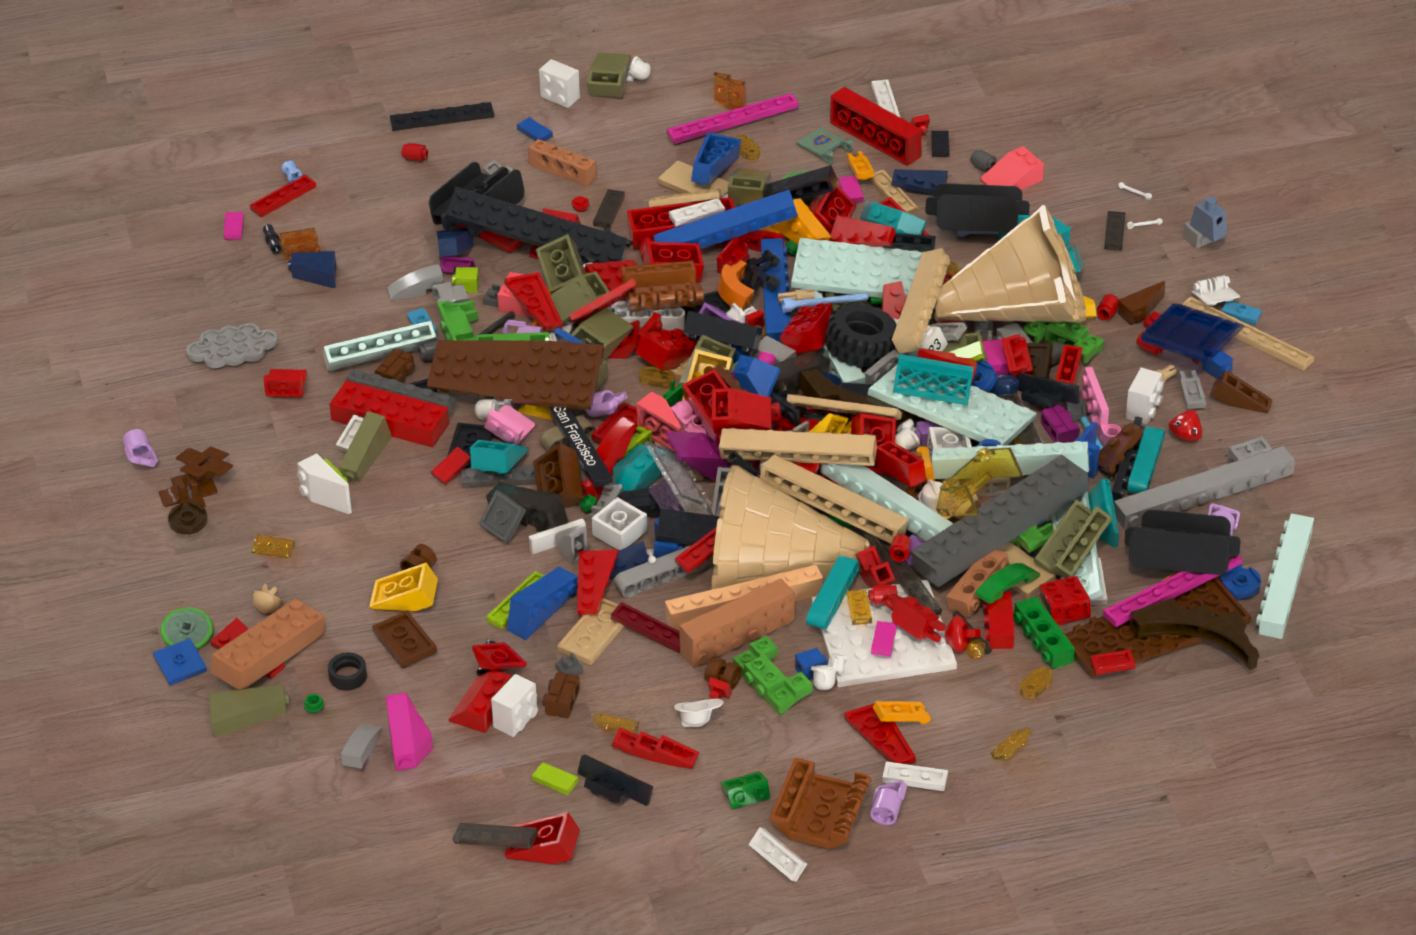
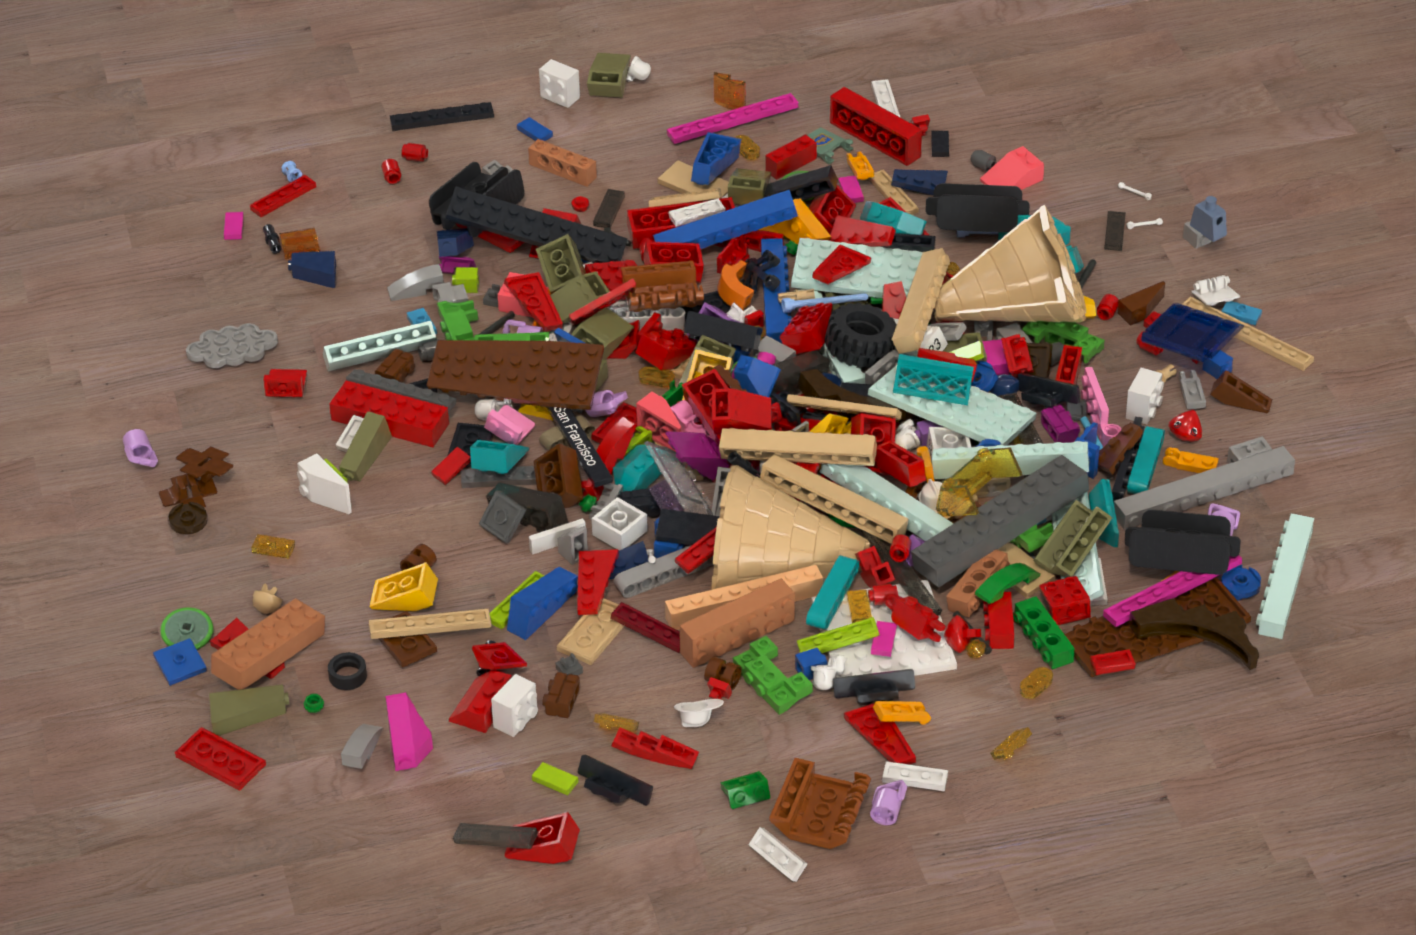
(220, 758): none -> red tile
(391, 171): none -> red brick
(429, 623): none -> tan tile
(791, 156): none -> red brick
(839, 264): none -> red wing
(840, 636): none -> lime tile
(874, 686): none -> black bracket
(1086, 273): none -> pearl dark grey bar
(1189, 461): none -> light orange hinge

